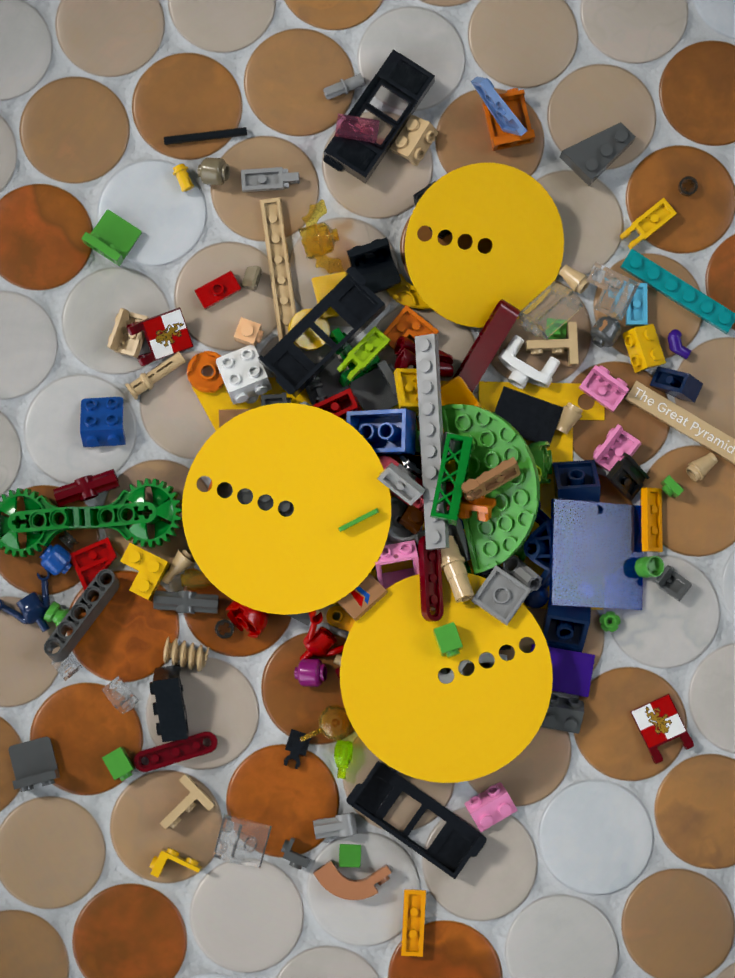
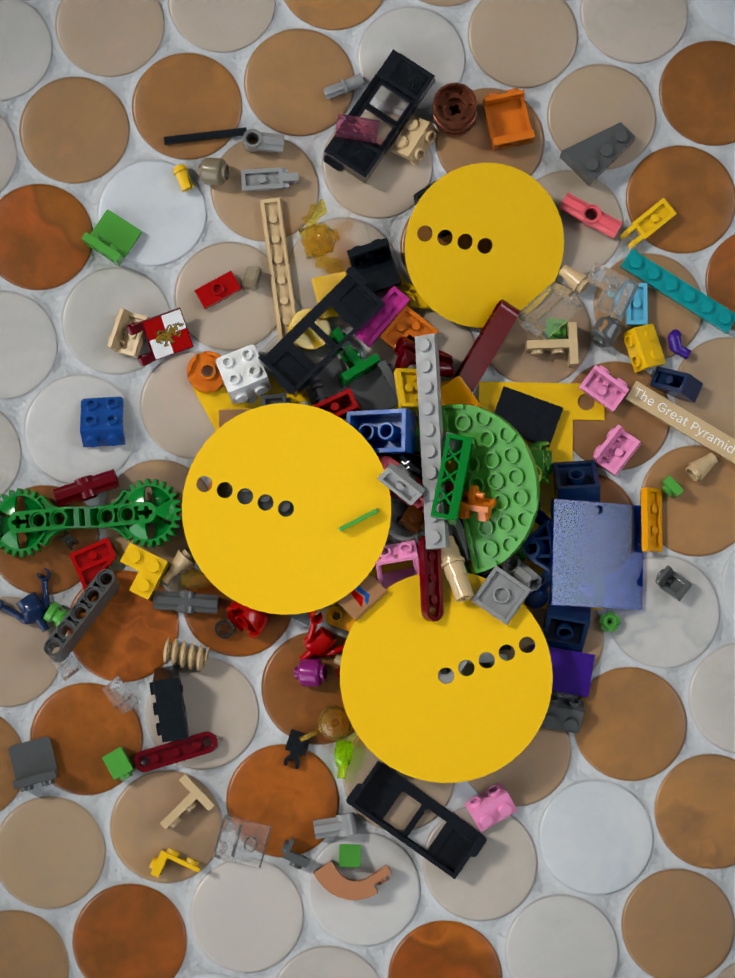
(56, 559): blue head -> none
(147, 380): tan pin -> none
(248, 332): light nougat brick -> none
(266, 141): none -> light grey piece
(364, 352): lime hinge -> none
(394, 303): none -> dark pink plate
(413, 922): light orange plate -> none
(448, 640): bright green brick -> none
(454, 98): none -> copper wheel
(491, 479): medium nougat hinge -> none
(501, 112): medium blue wing -> none
(522, 372): white connector -> none
(569, 417): tan cone -> none
(577, 208): none -> coral piece
(627, 477): black plate -> none
(649, 566): bright green wheel -> none
(659, 724): flag -> none
(693, 181): clear smoke bush -> none

